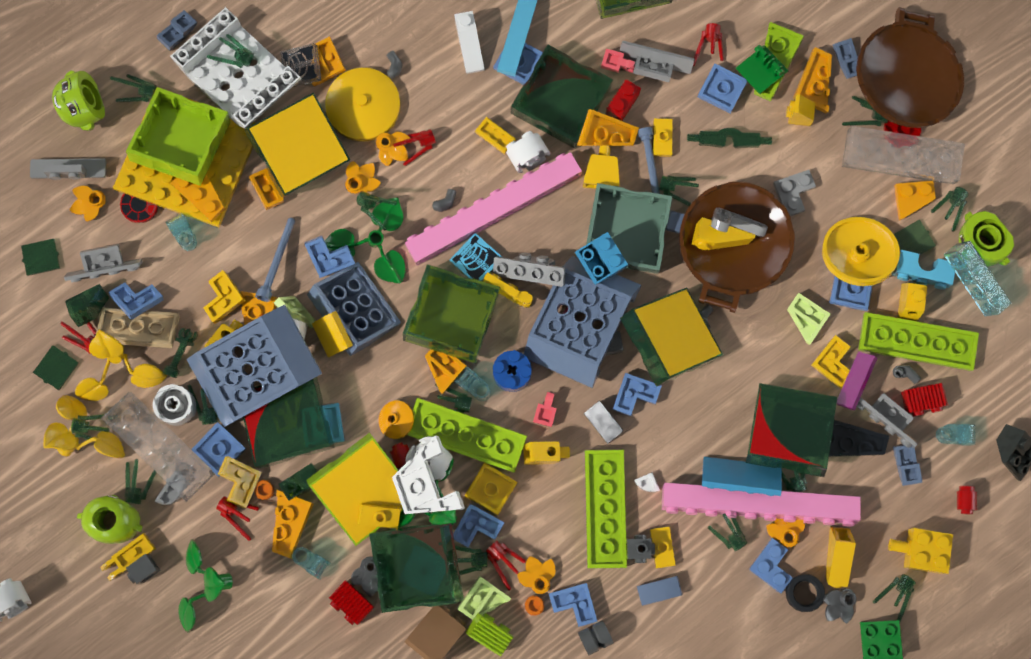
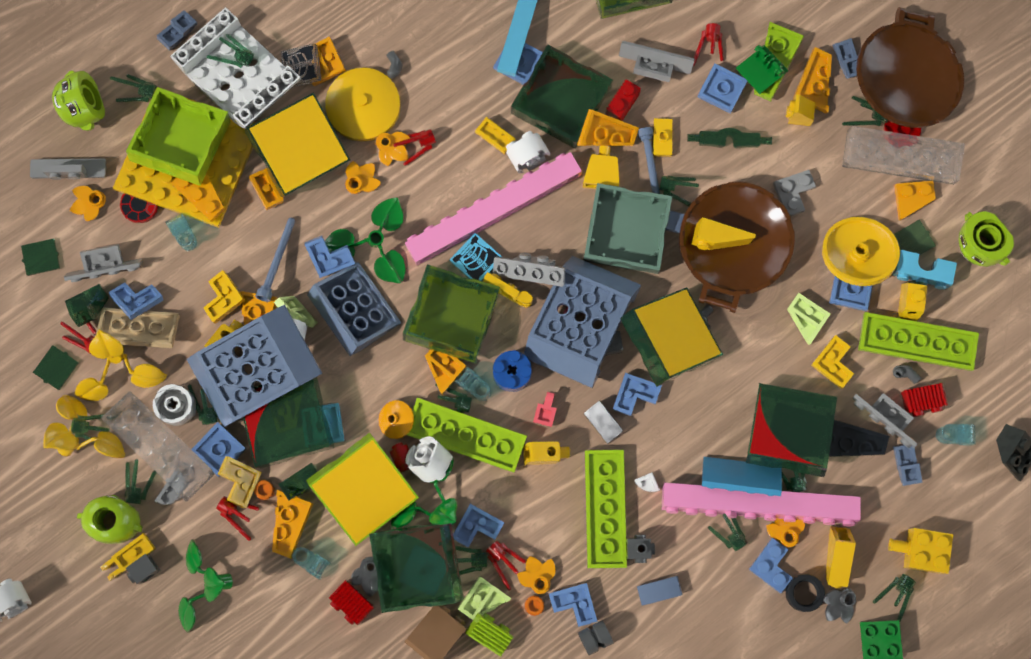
(187, 340): clear green bar -> none
(332, 334): yellow tile -> none
(368, 202): clear green plant -> none
(379, 516): yellow plate -> none
(417, 486): white wing -> none
(446, 203): dark grey arm -> none
(469, 42): white slope -> none
(491, 489): yellow tile -> none
(601, 258): dark azure slope -> none
(614, 61): coral plate -> none
(663, 547): yellow plate -> none
(723, 219): light grey beam -> none
(856, 380): magenta tile -> none
(957, 198): clear green plant -> none
(967, 499): red brick -> none
(977, 278): clear light blue brick -> none

